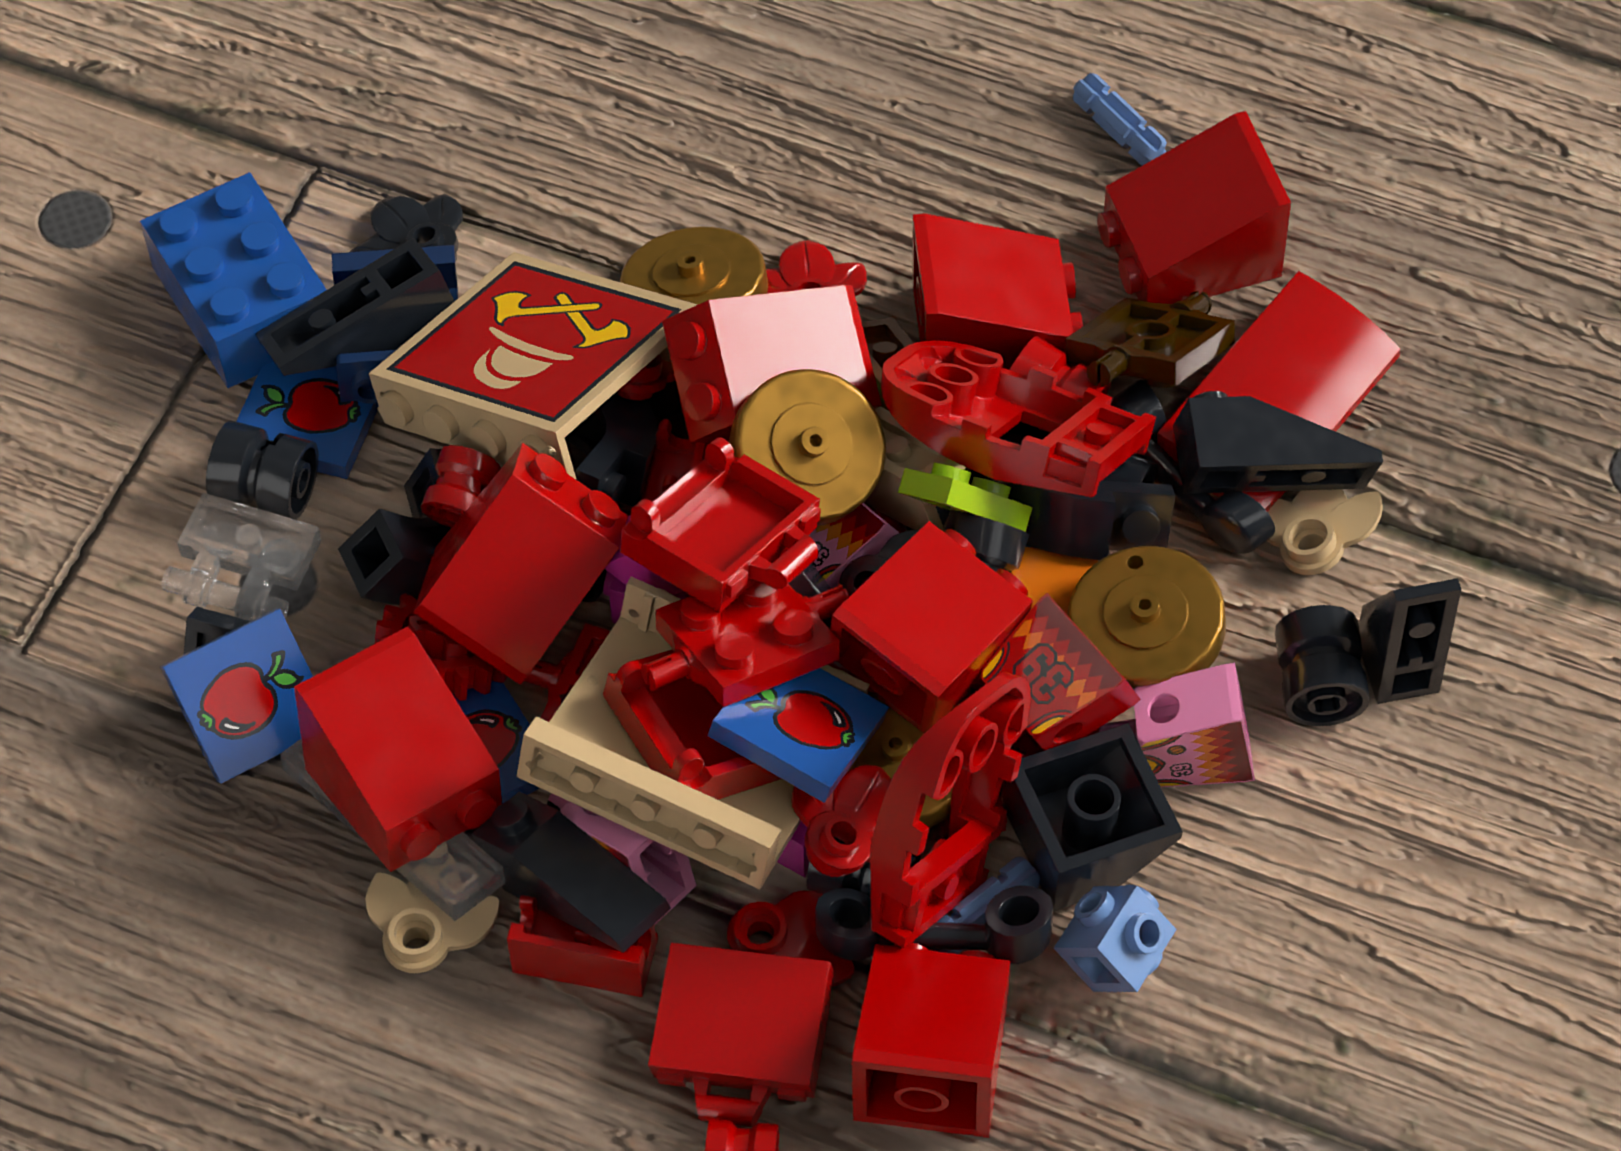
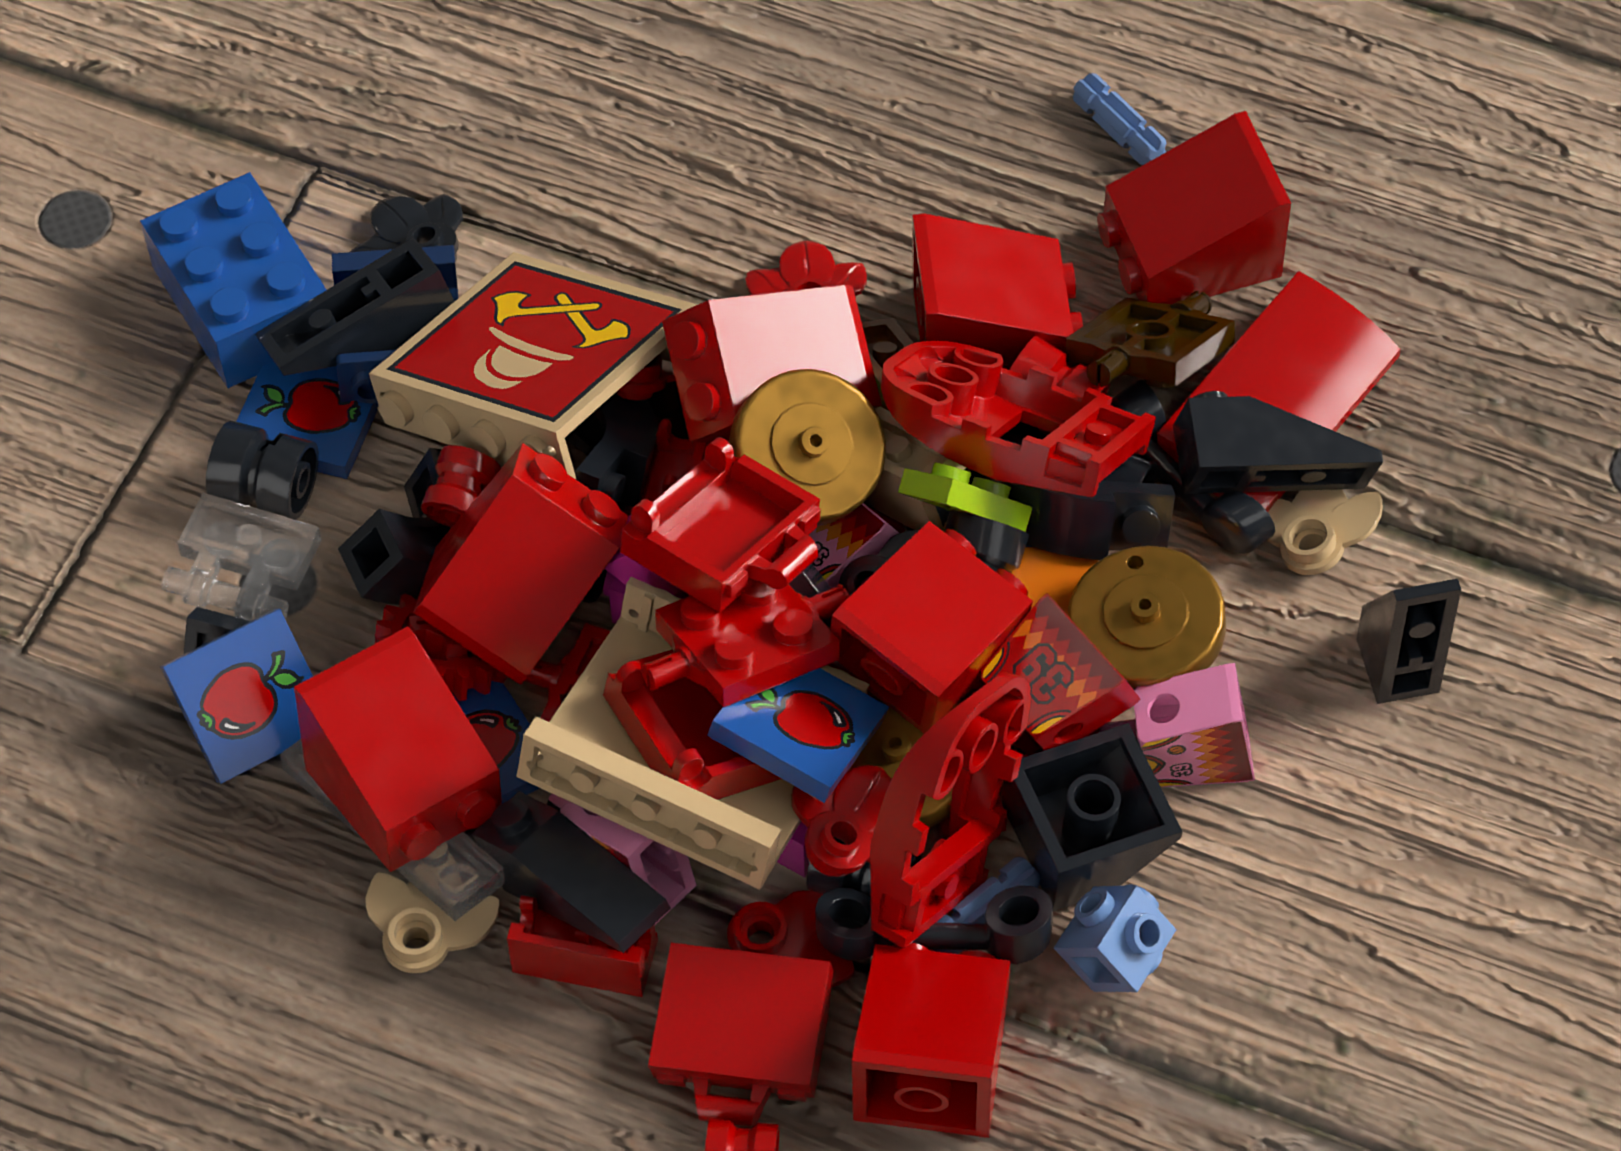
(698, 265): pearl gold wheel -> none
(1321, 665): black wheel -> none

